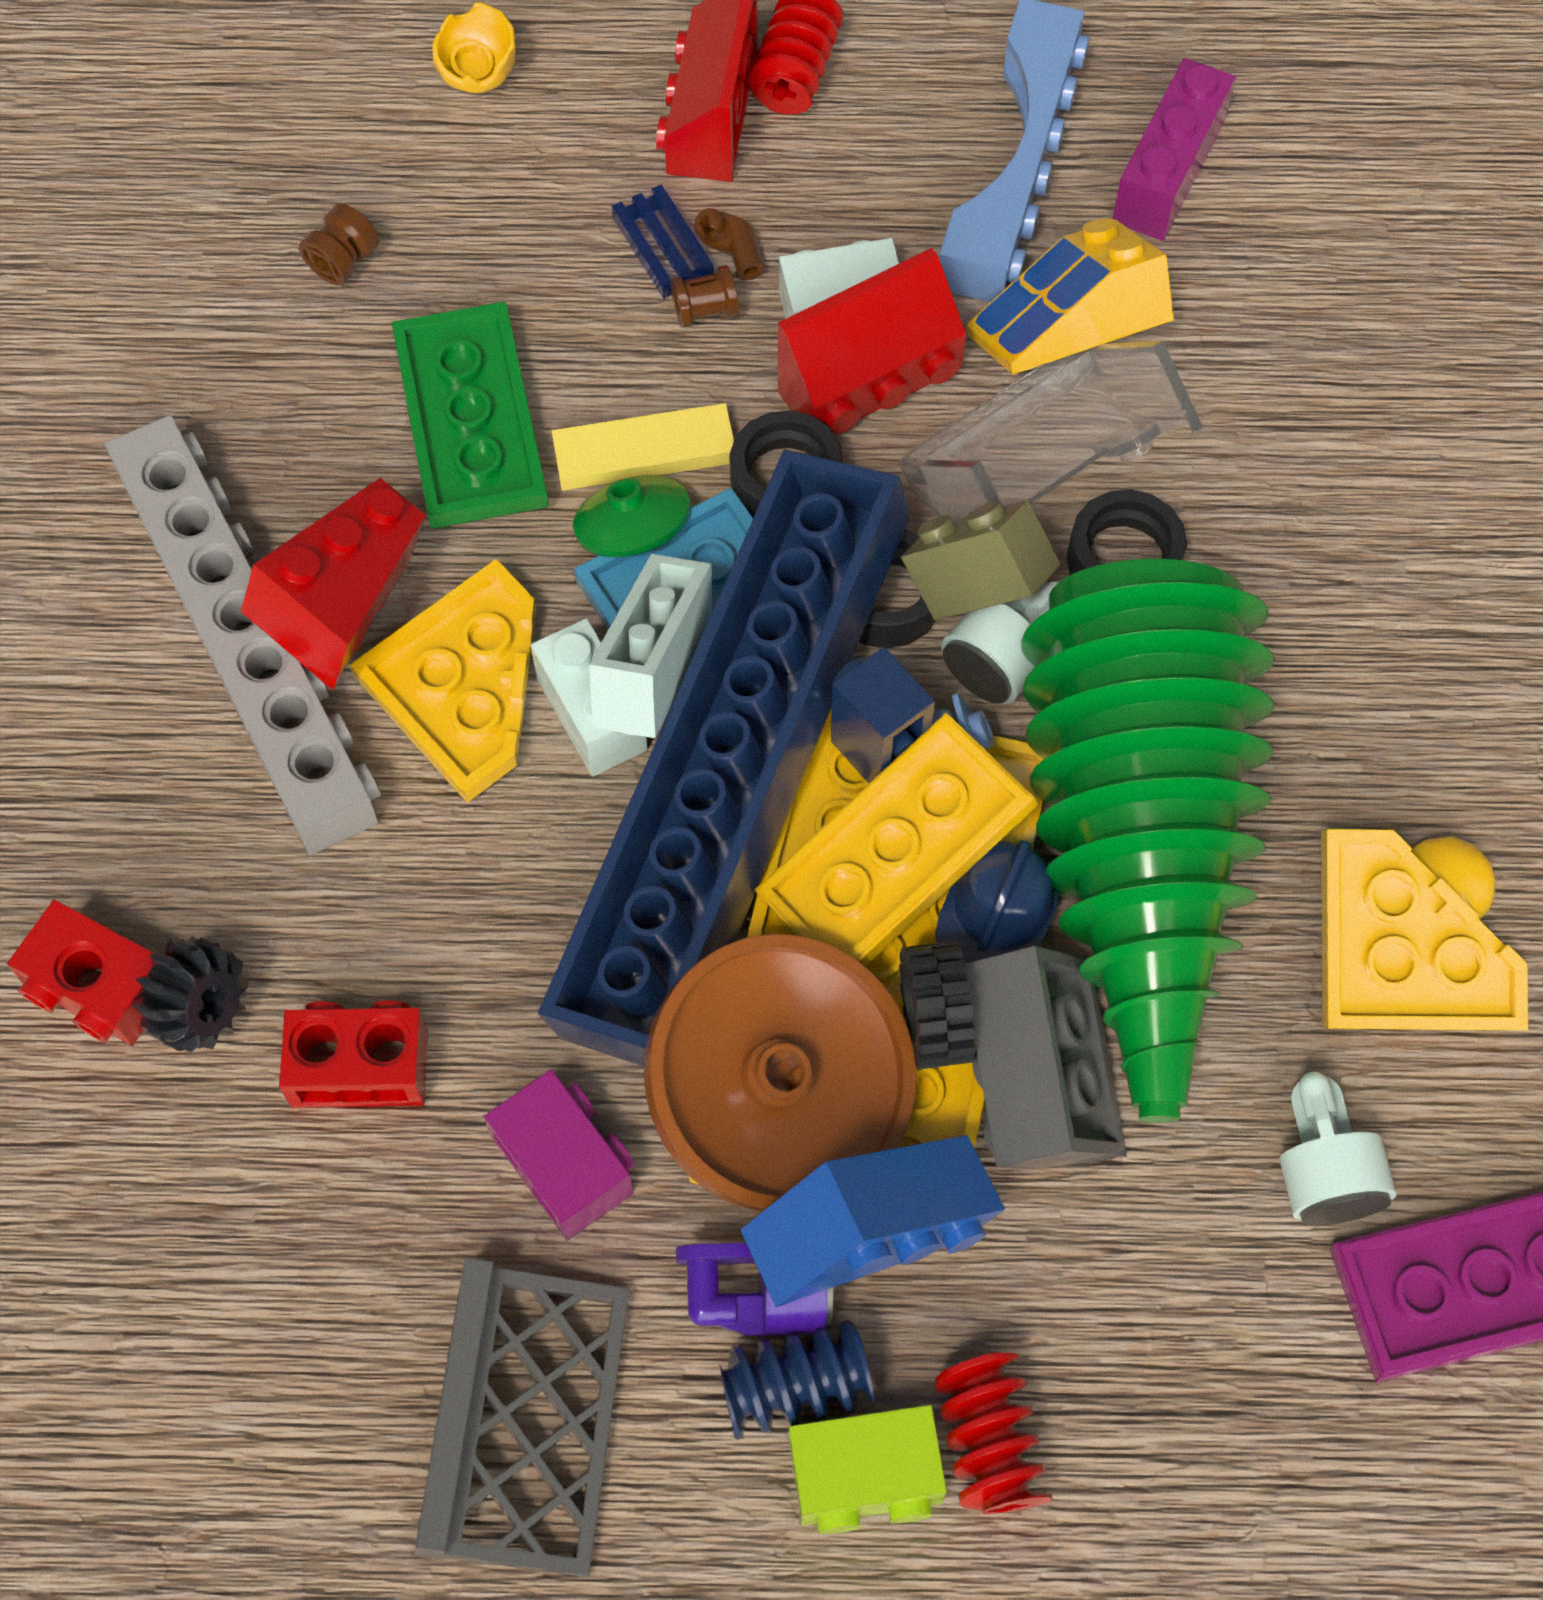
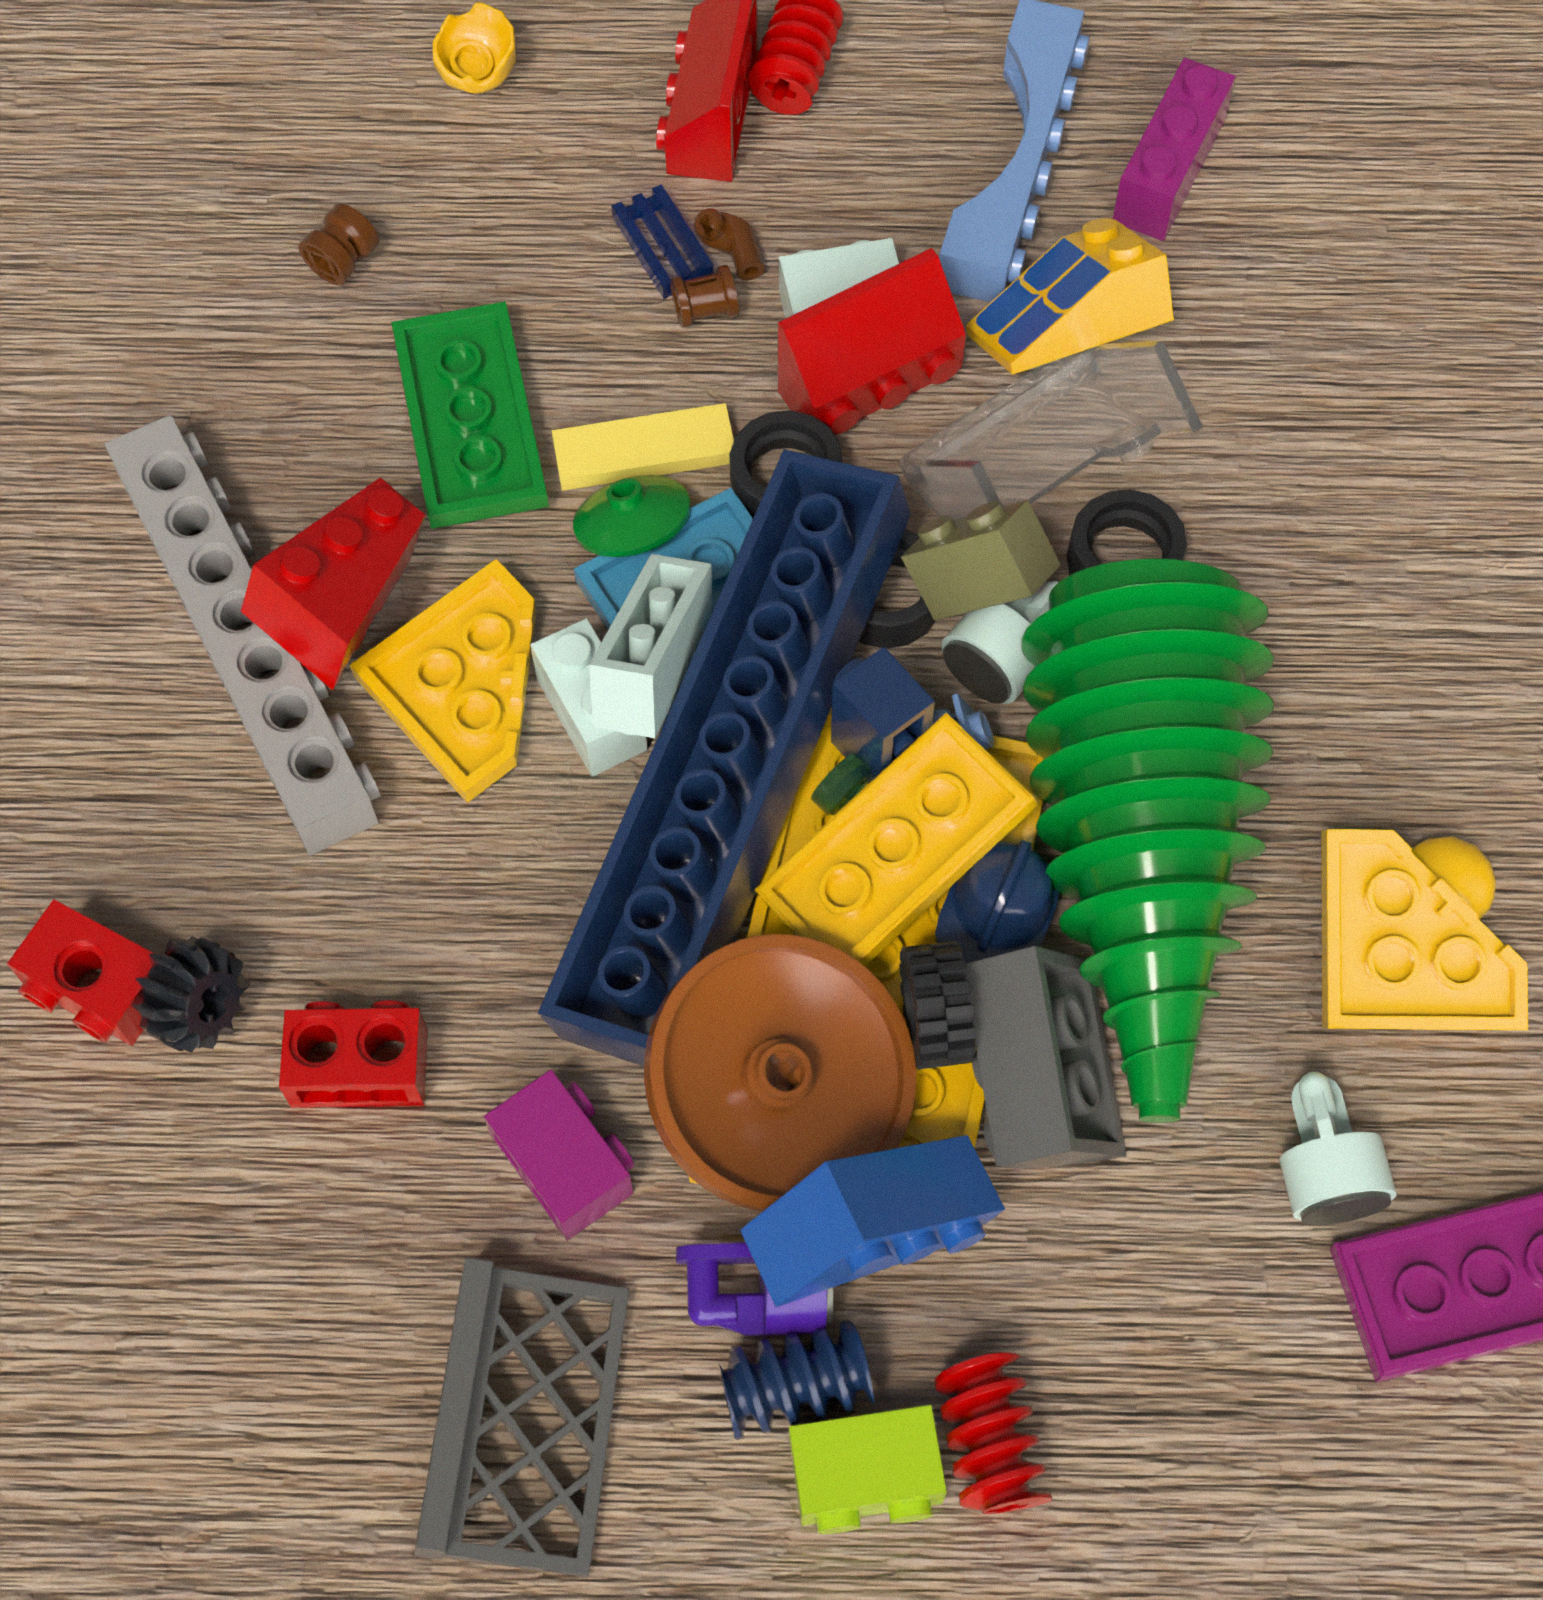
(841, 784): none -> clear green tile

